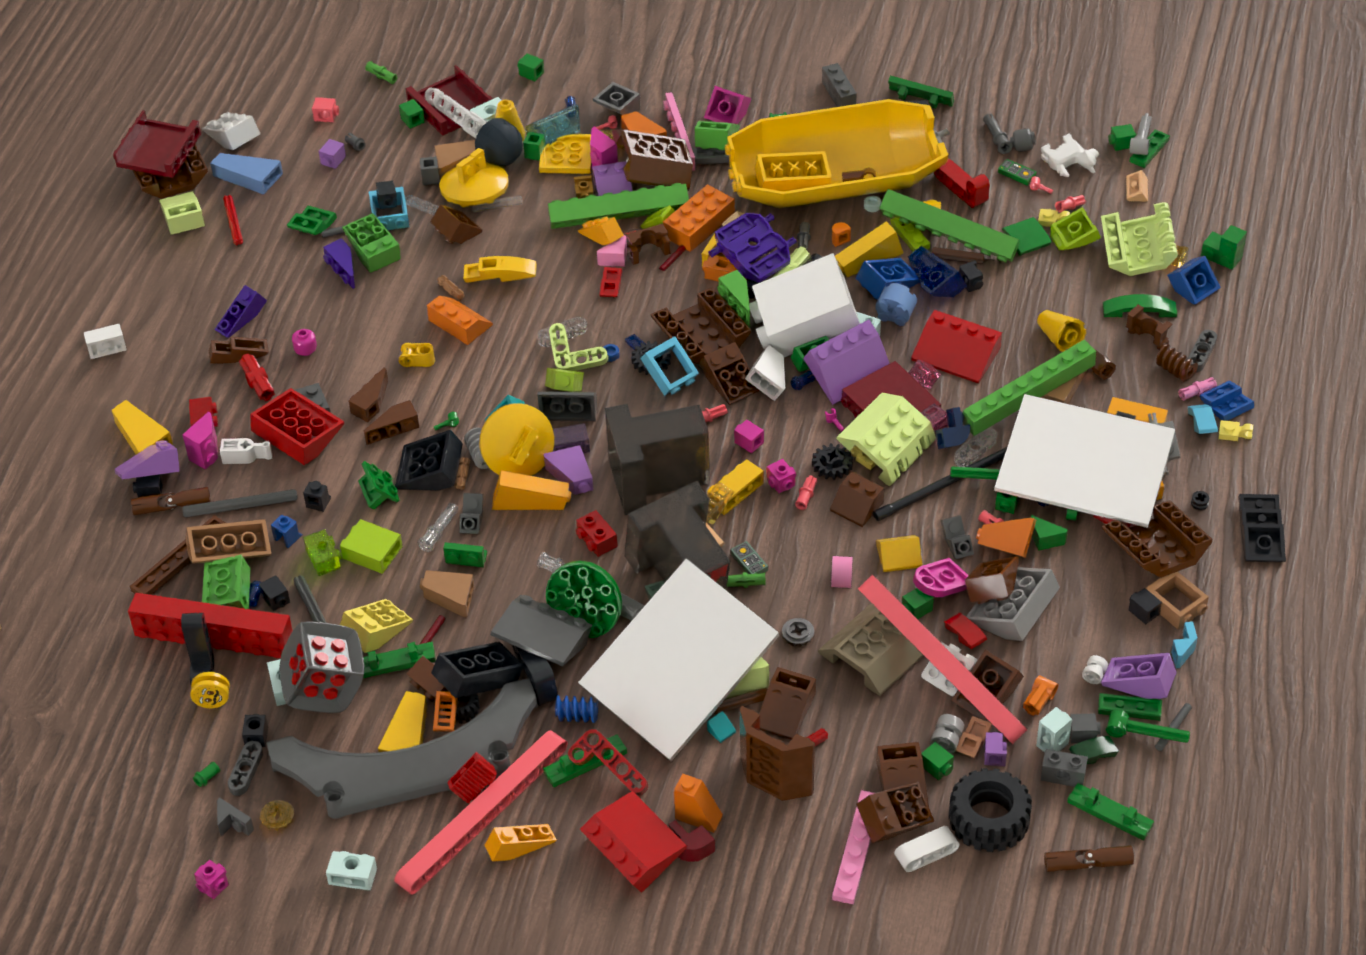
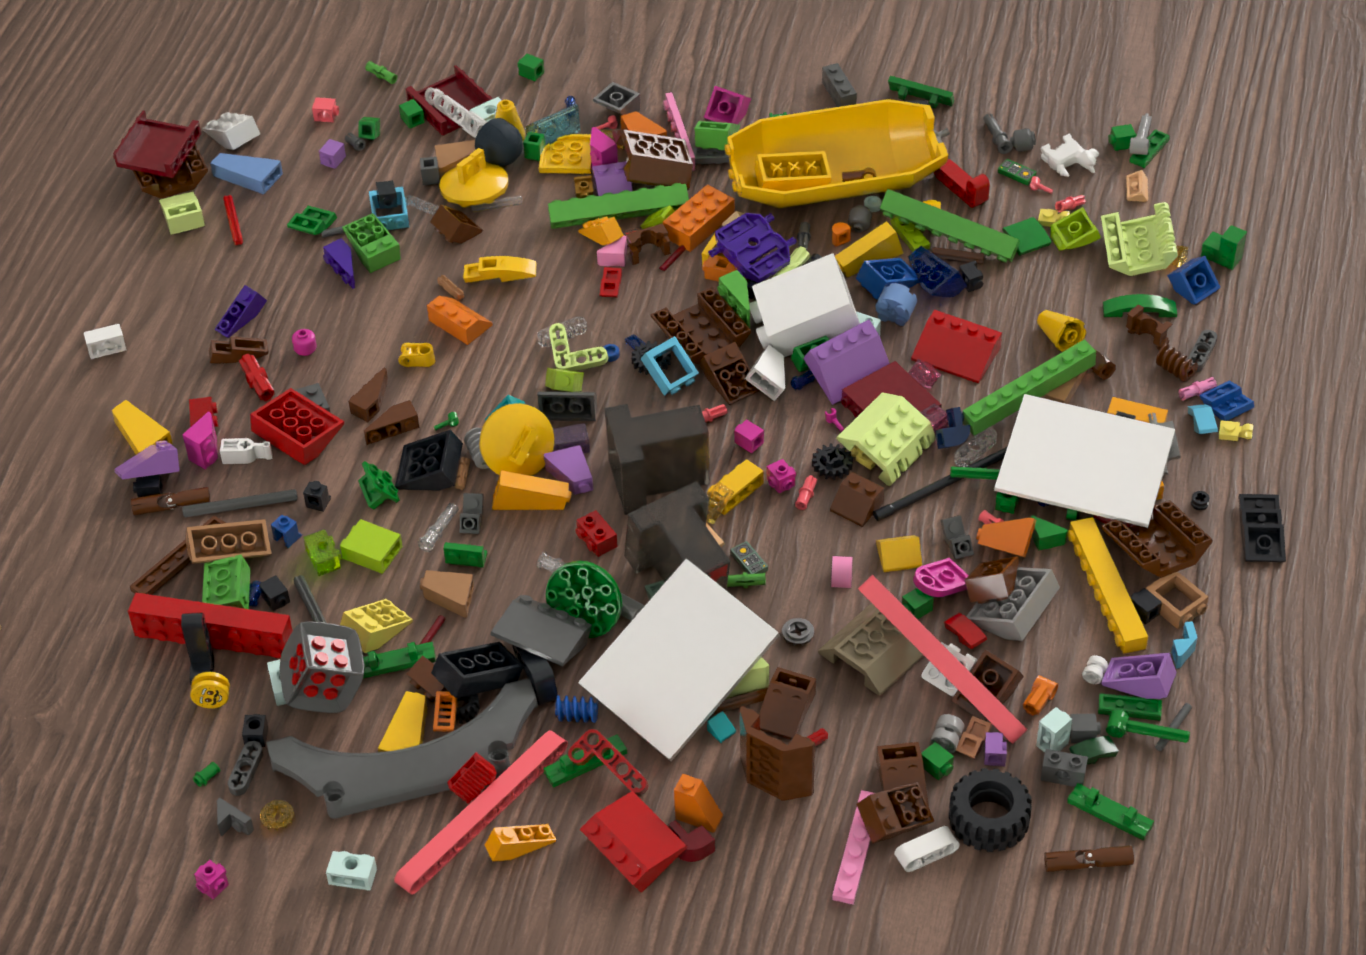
(369, 128): none -> green brick
(859, 218): none -> dark grey head
(1107, 586): none -> yellow brick

